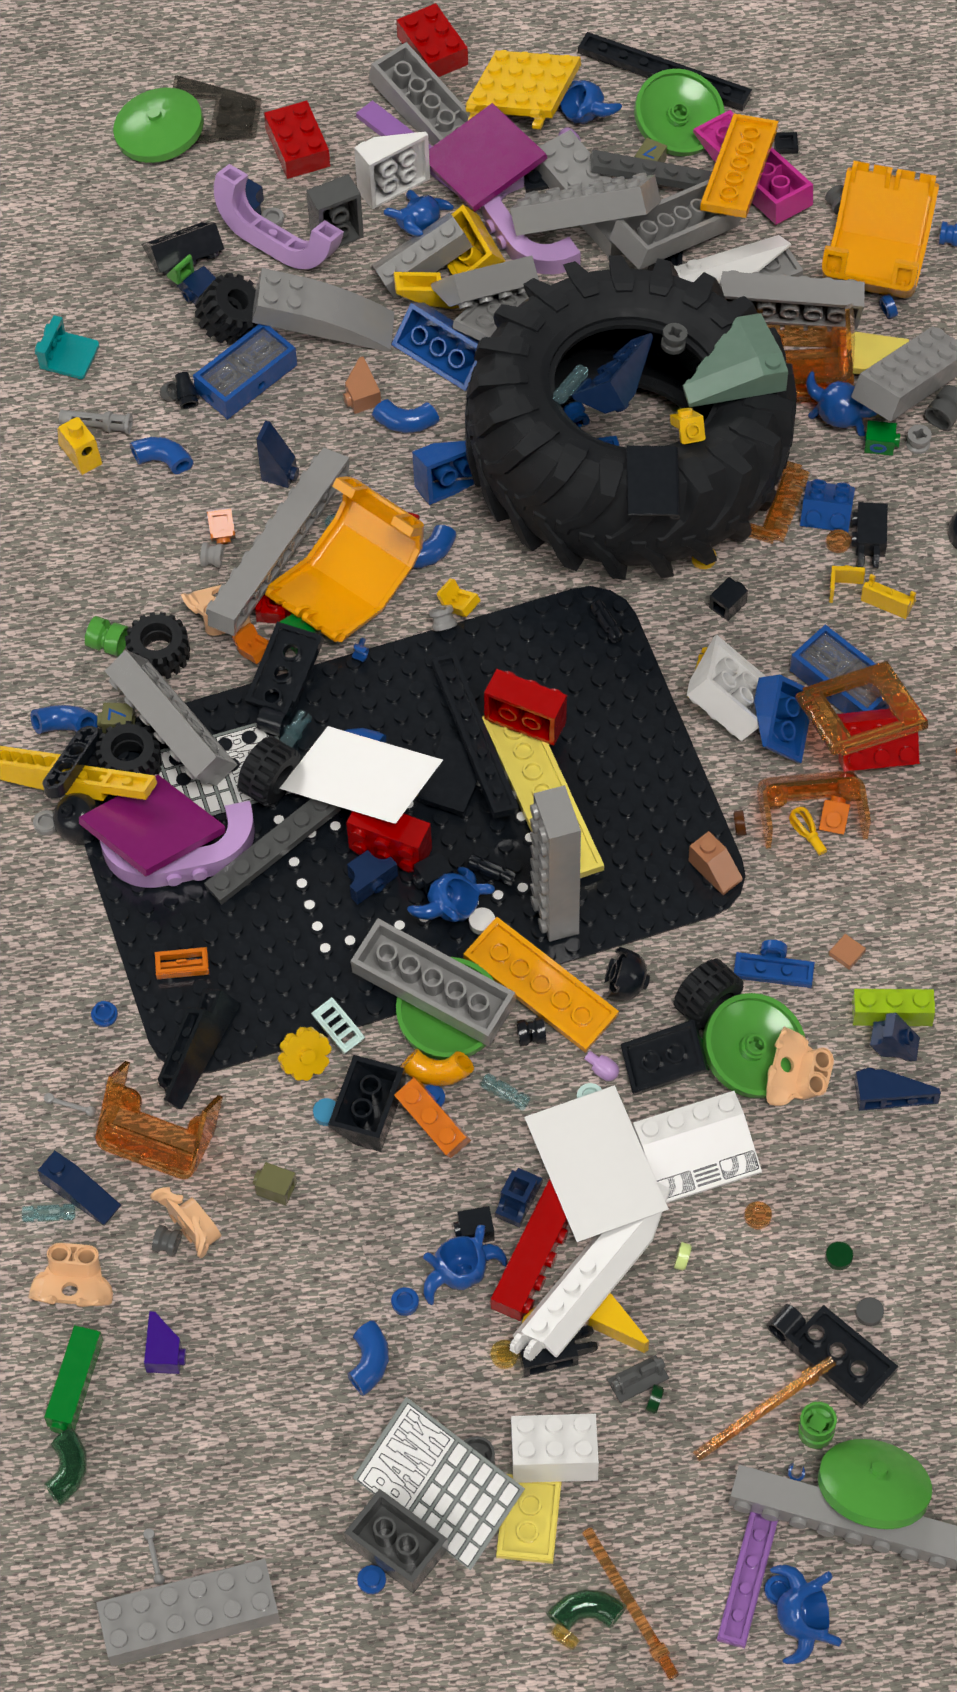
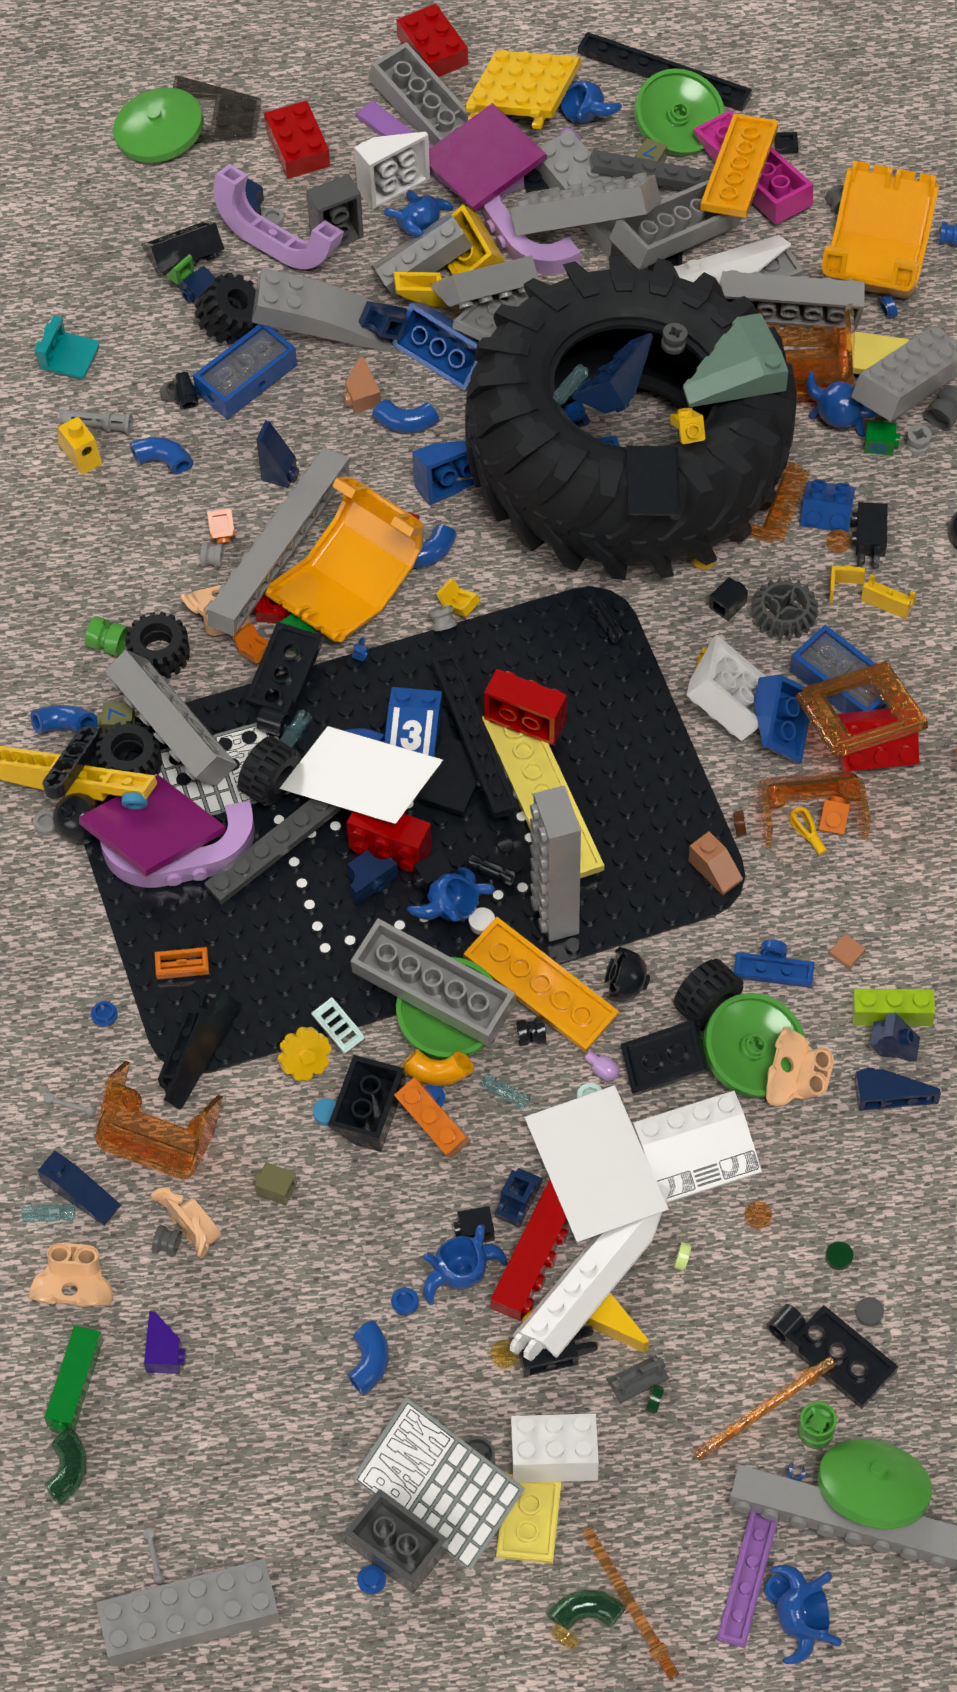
(134, 801): none -> dark azure tile
(384, 319): none -> dark blue brick
(414, 719): none -> blue slope
(787, 619): none -> dark grey gear

